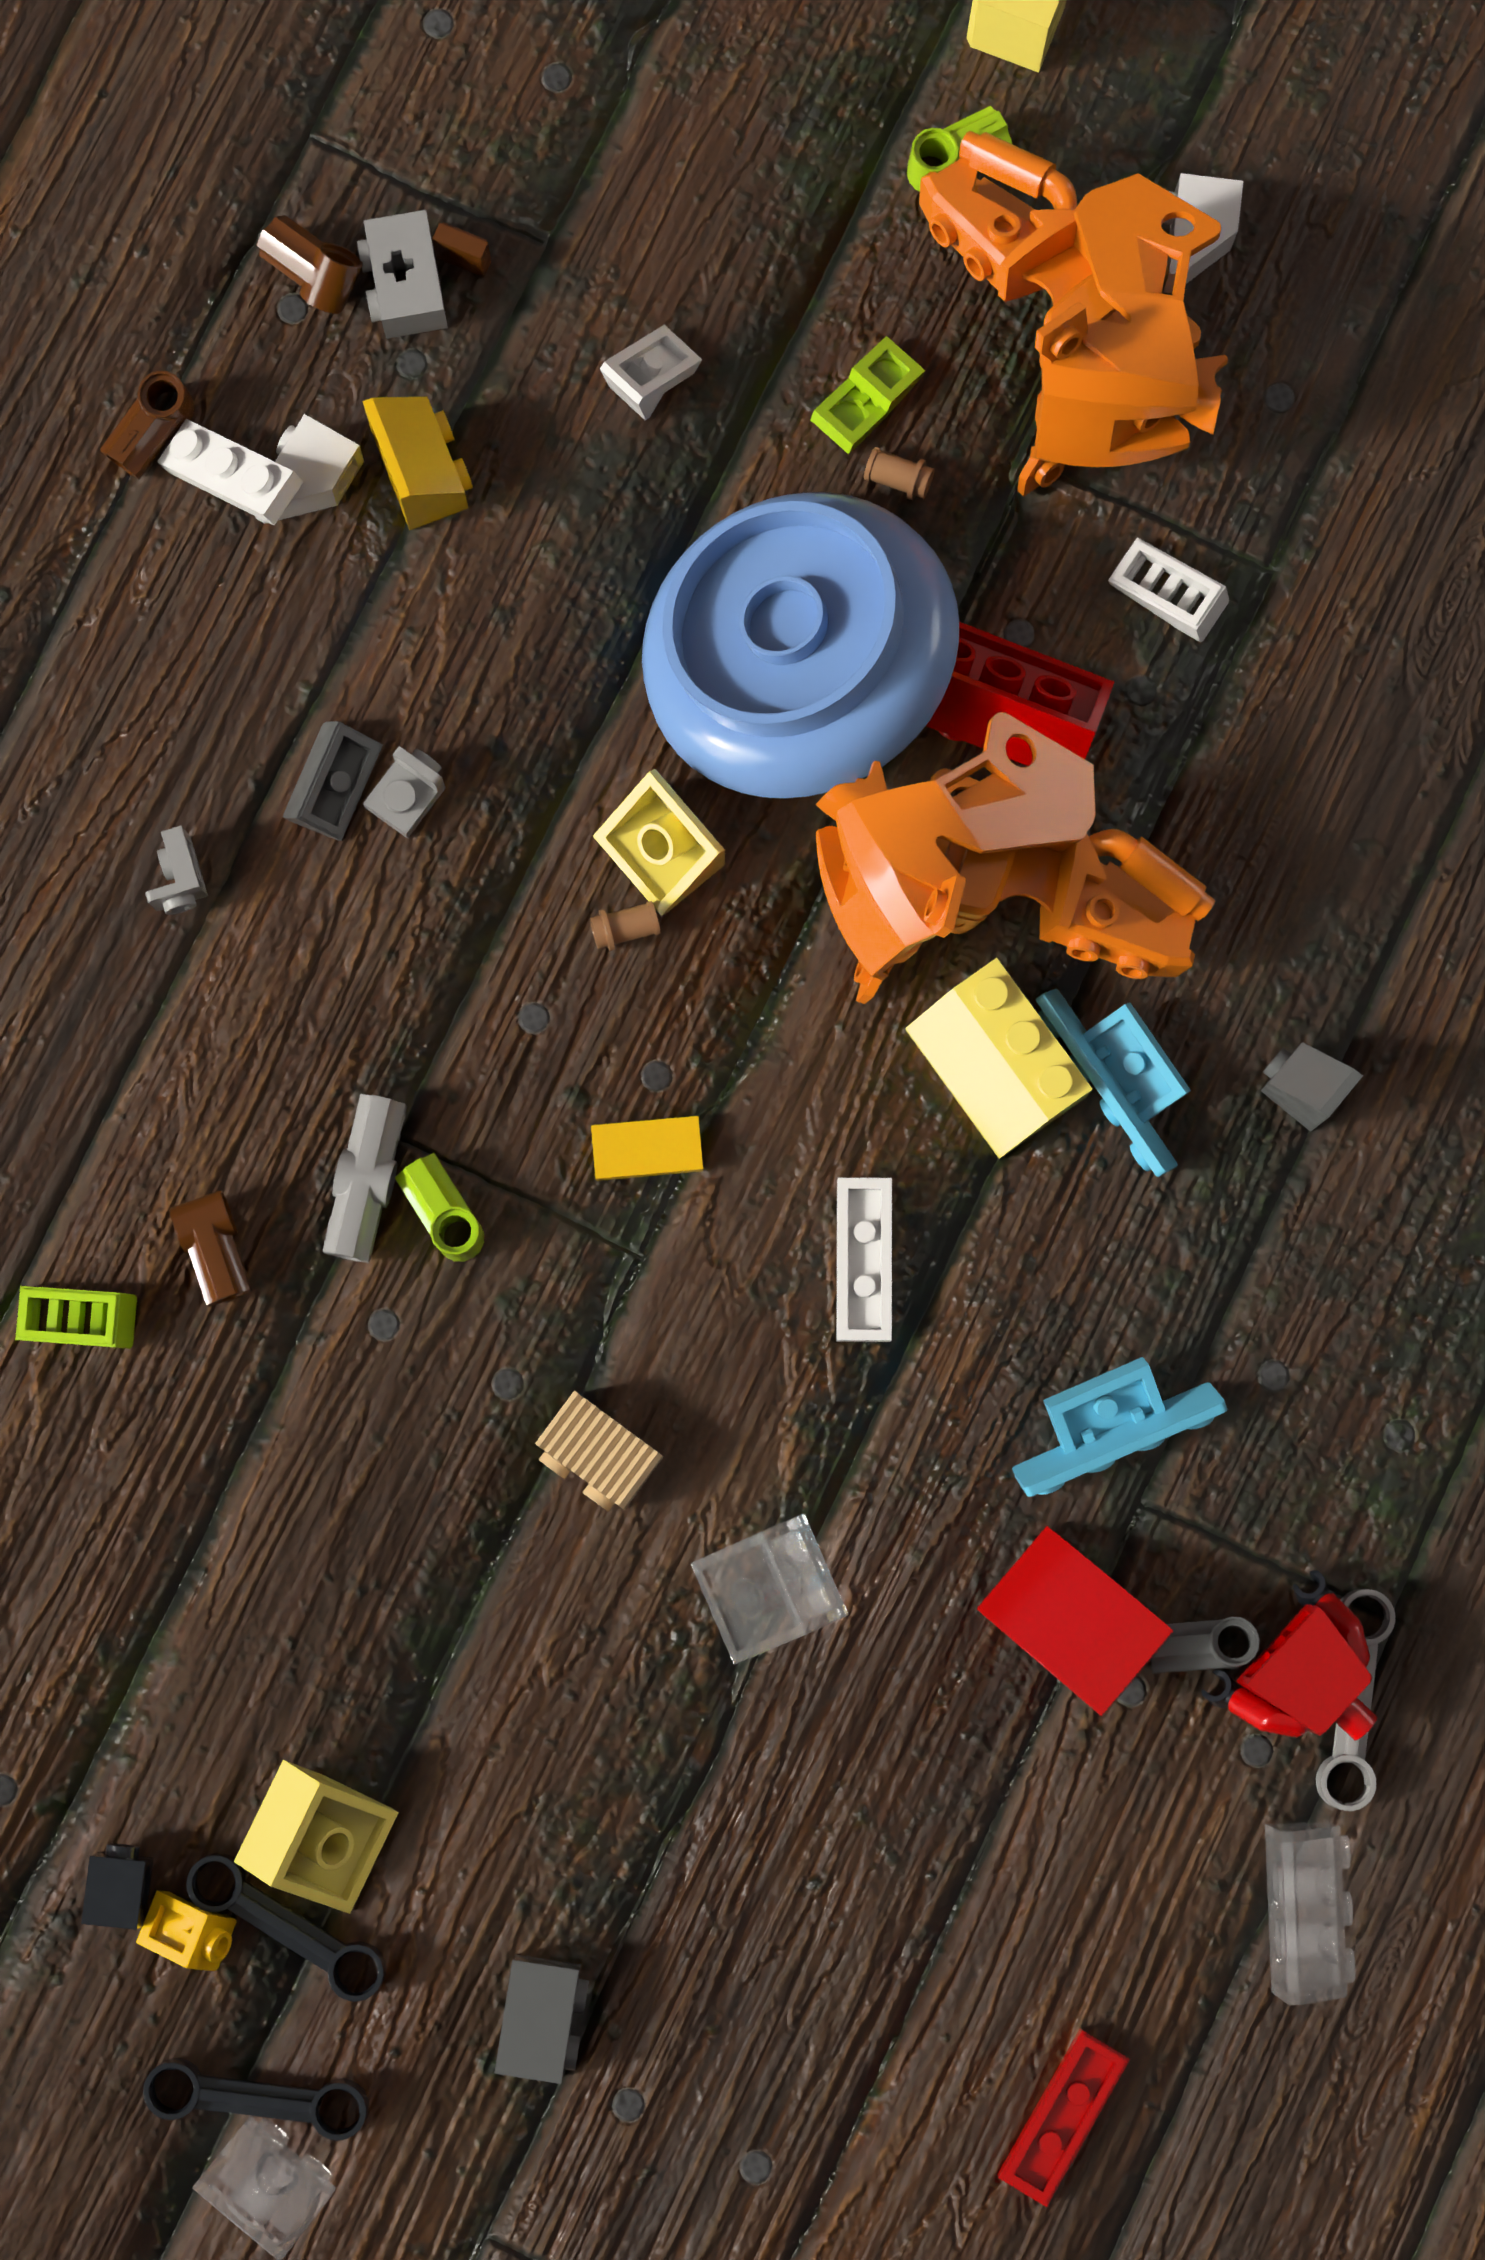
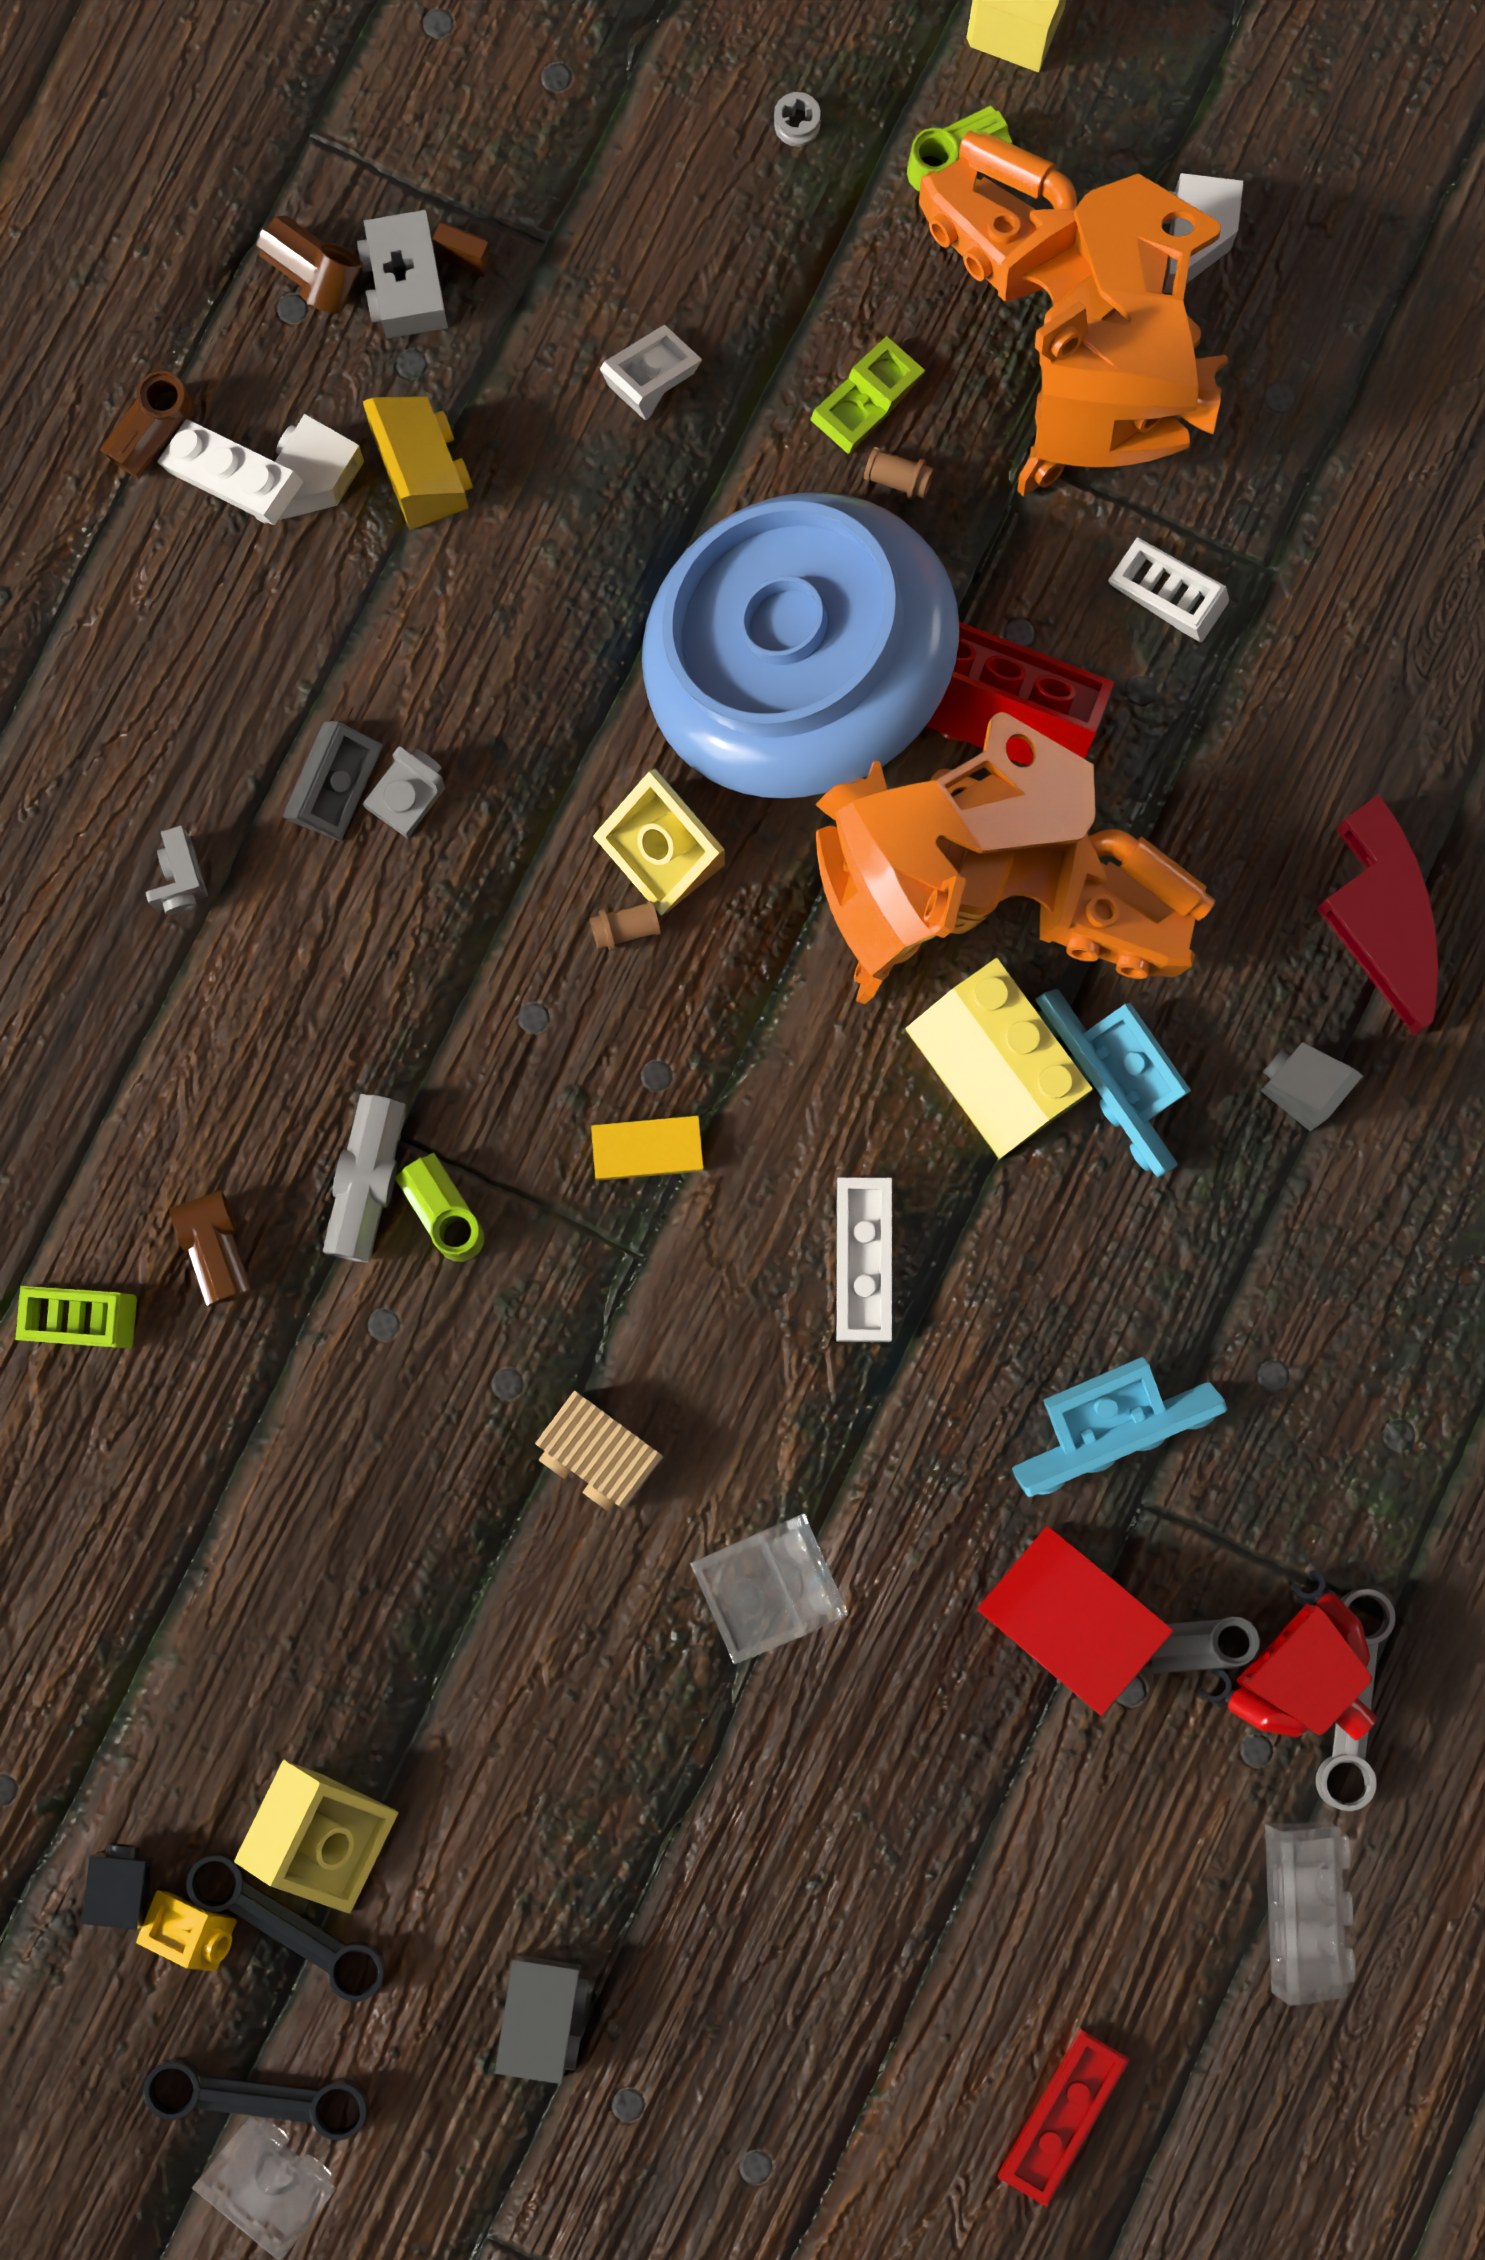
(807, 130): none -> light grey bush
(1387, 915): none -> dark red slope

